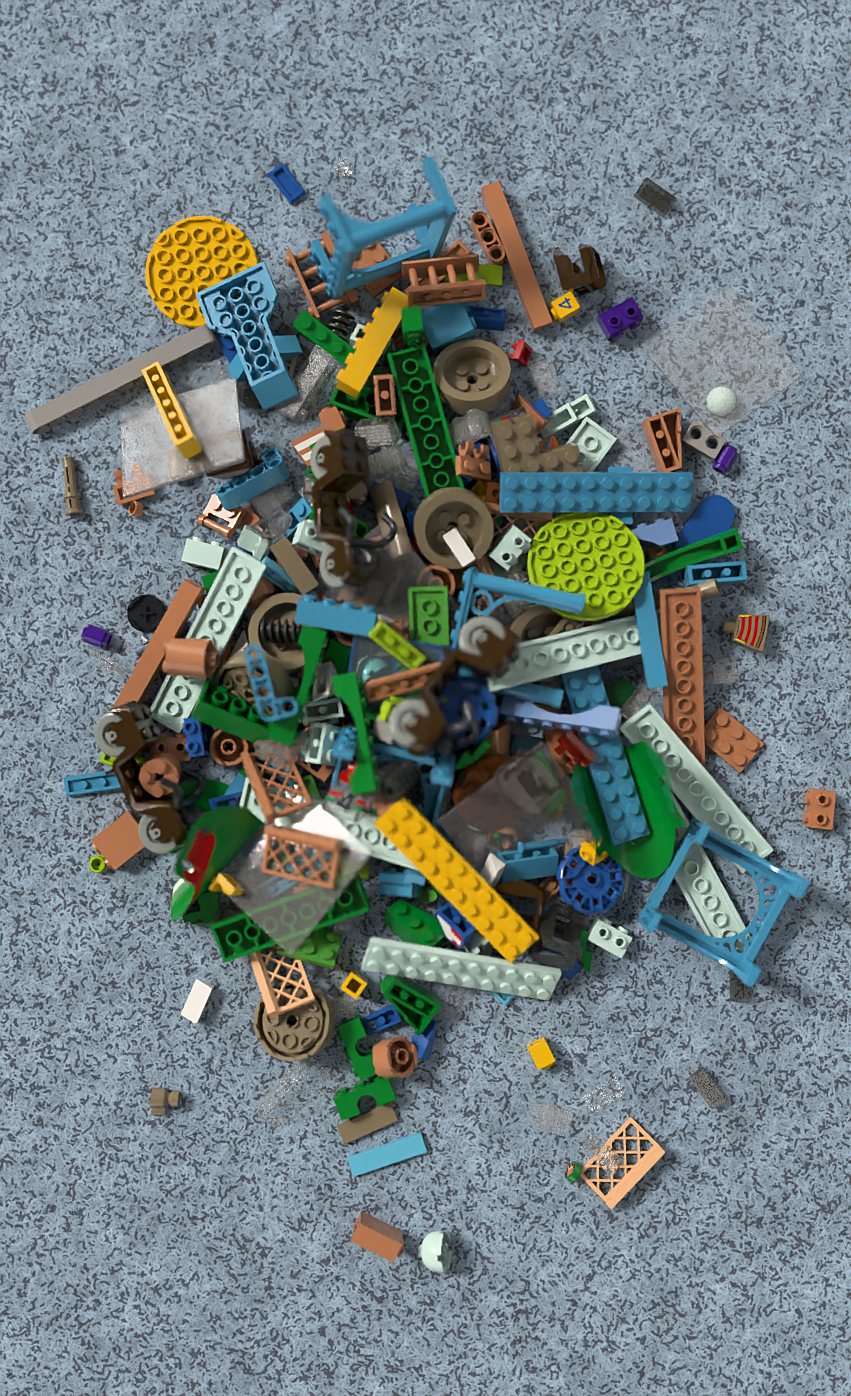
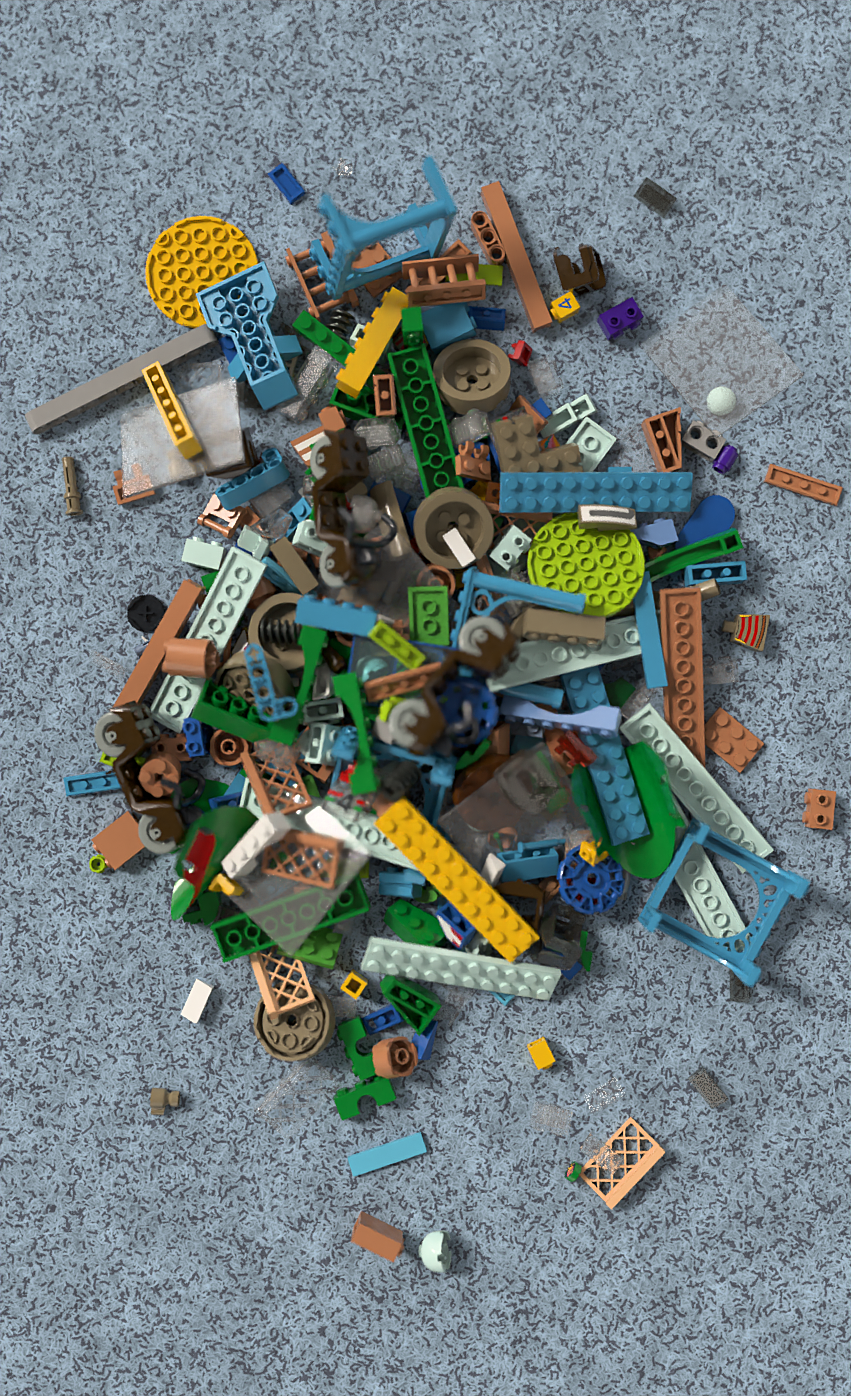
(96, 636): dark purple brick -> none
(136, 508): nougat hinge -> none
(265, 832): none -> white arch
(335, 661): none -> dark brown cone
(365, 513): none -> clear cylinder
(367, 1122): dark tan tile -> none
(563, 627): none -> dark tan brick
(606, 517): none -> slope
(609, 937): light aqua brick -> none
(803, 484): none -> nougat tile

